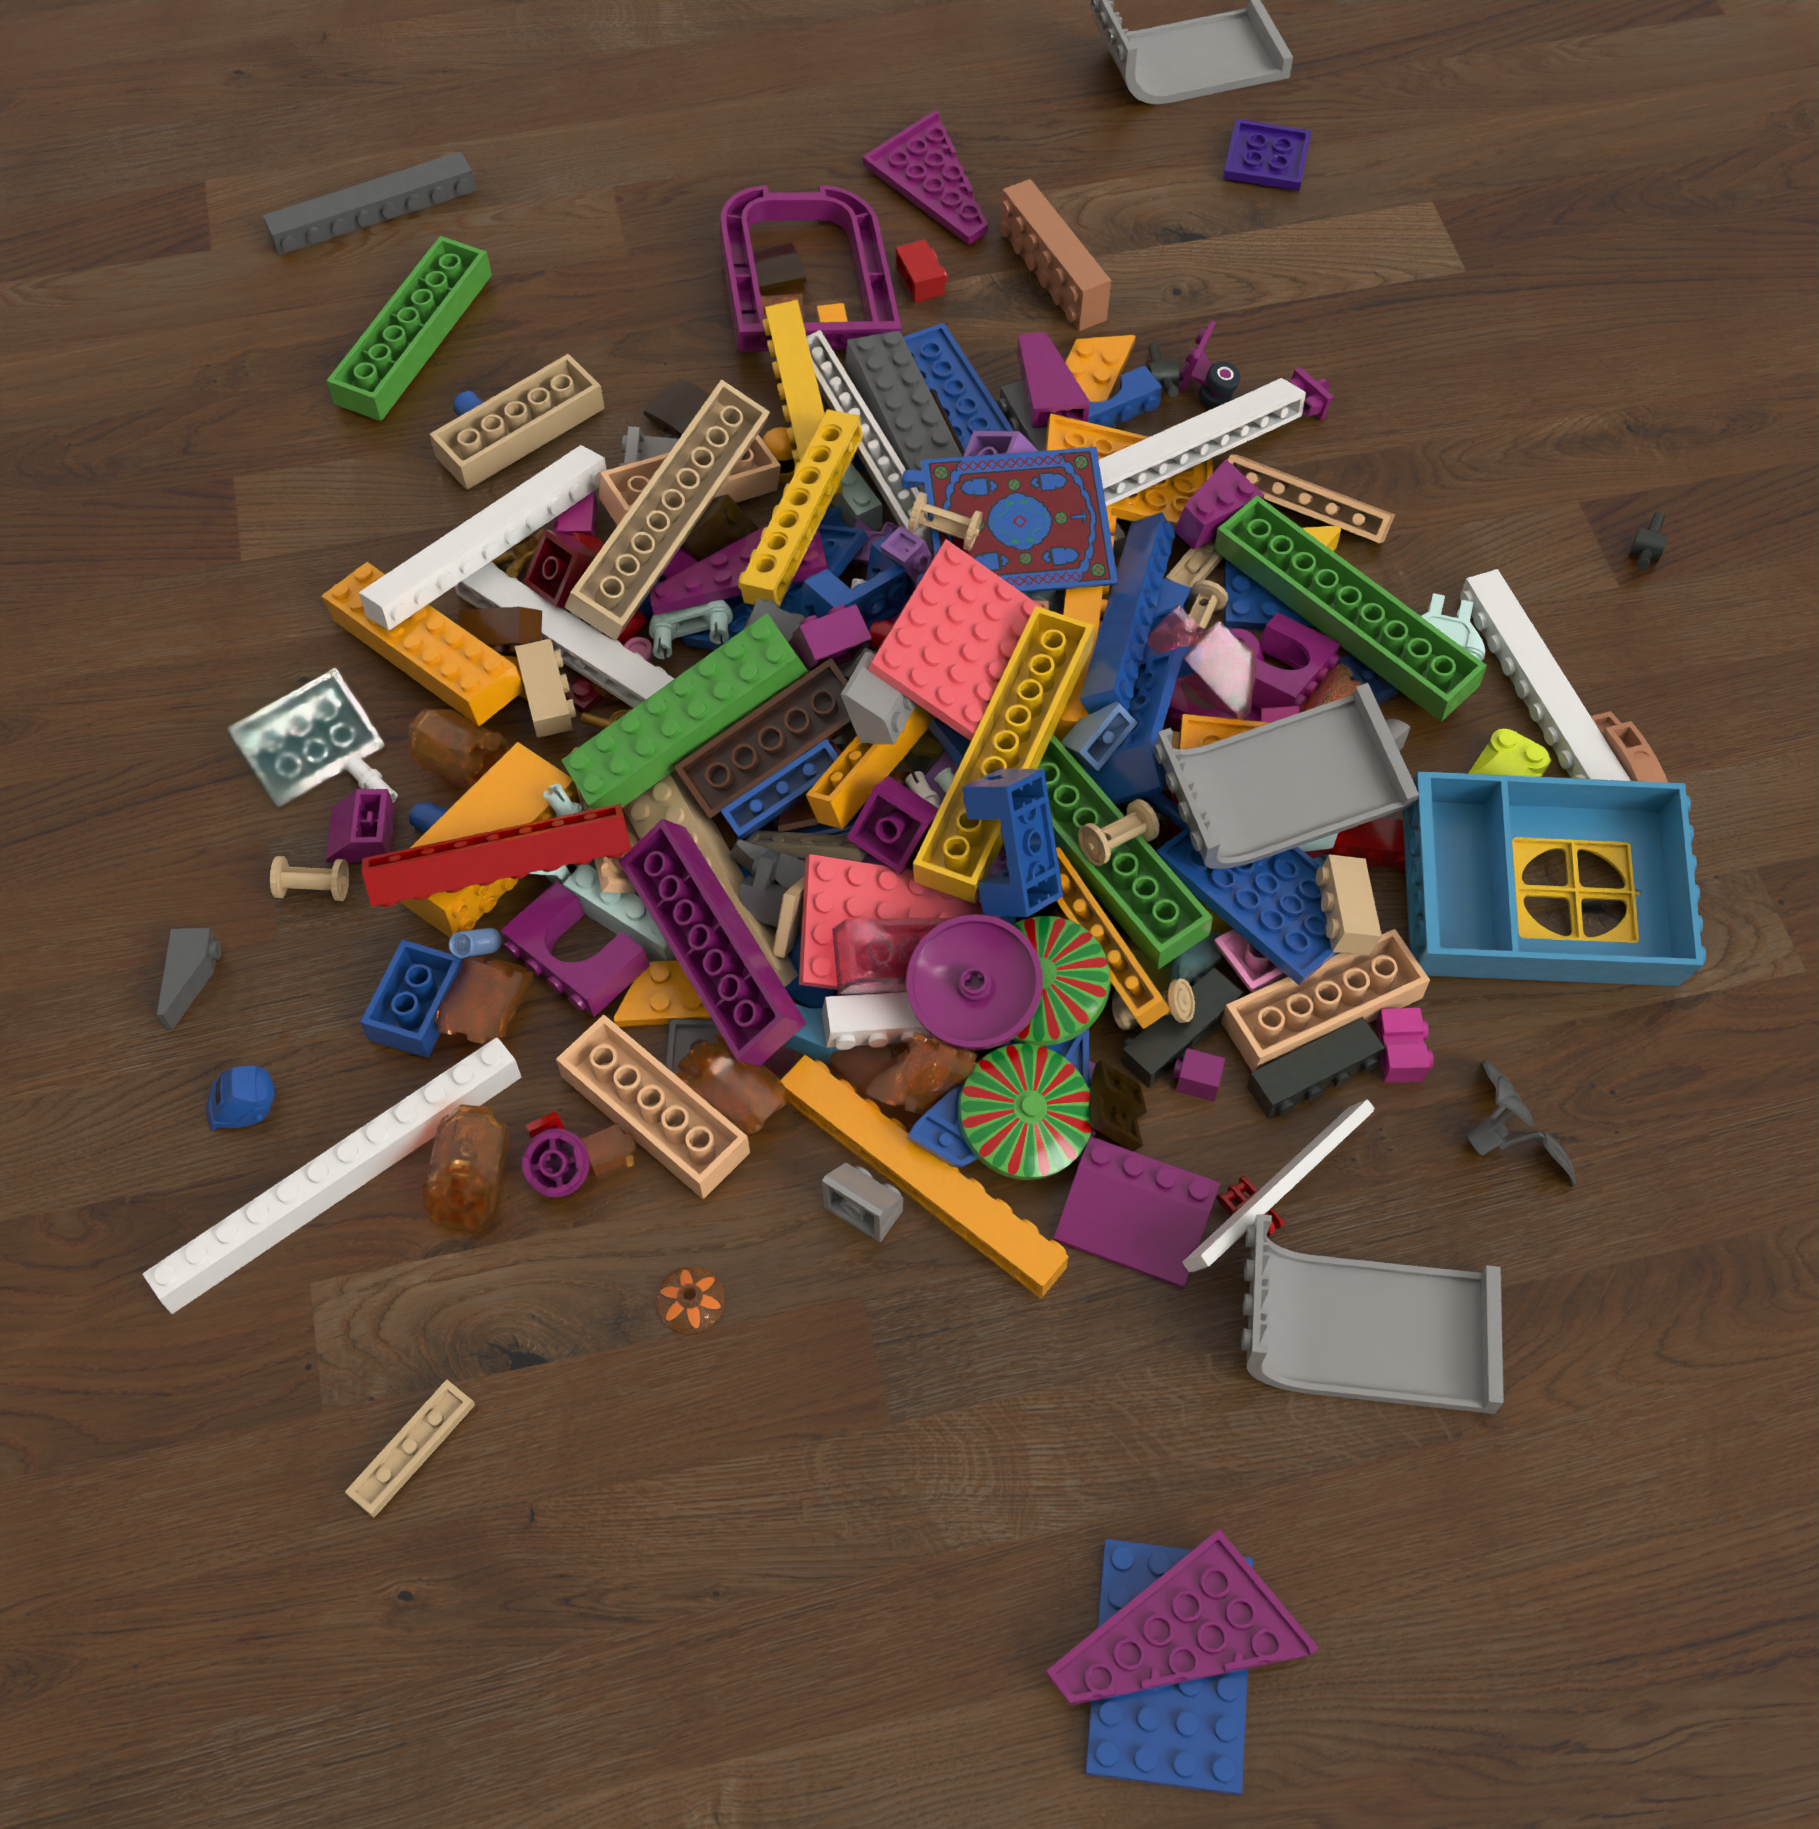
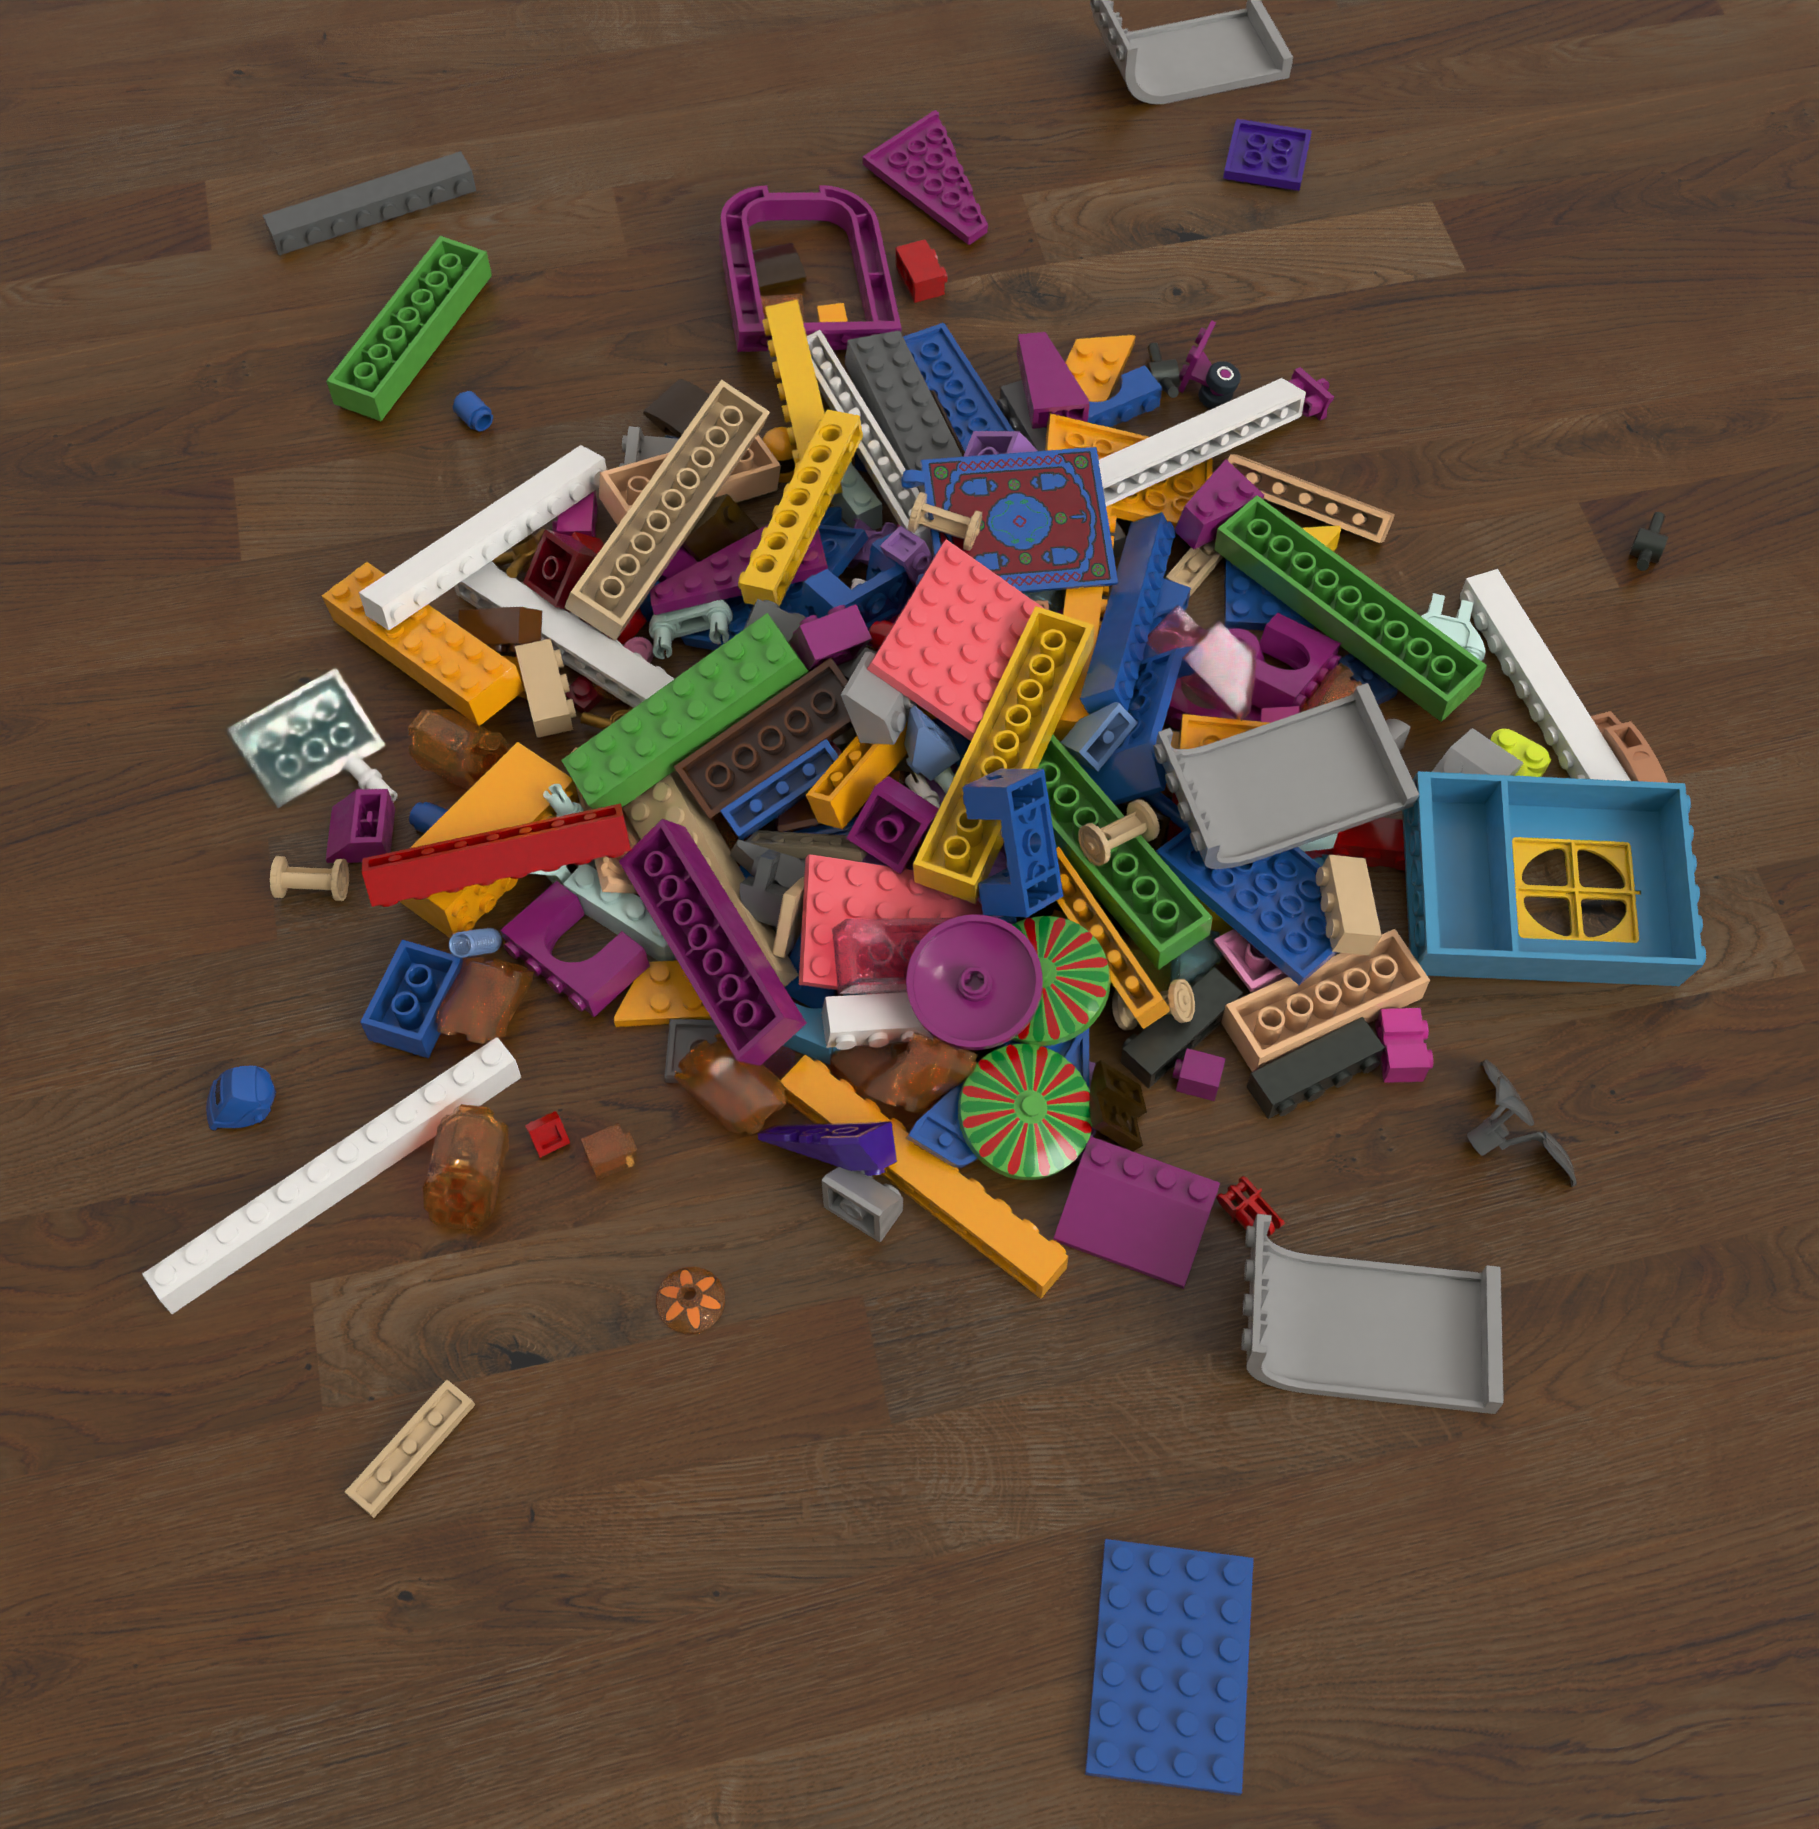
(187, 969): dark grey slope -> none
(517, 421): tan brick -> none
(555, 1163): magenta cone -> none
(653, 1106): light nougat brick -> none
(846, 1145): none -> dark purple wedge
(928, 745): none -> medium blue slope
(1055, 255): nougat brick -> none
(1188, 1625): magenta wing -> none
(1206, 598): tan hose -> none
(1278, 1186): white tile -> none
(1478, 755): none -> light grey slope

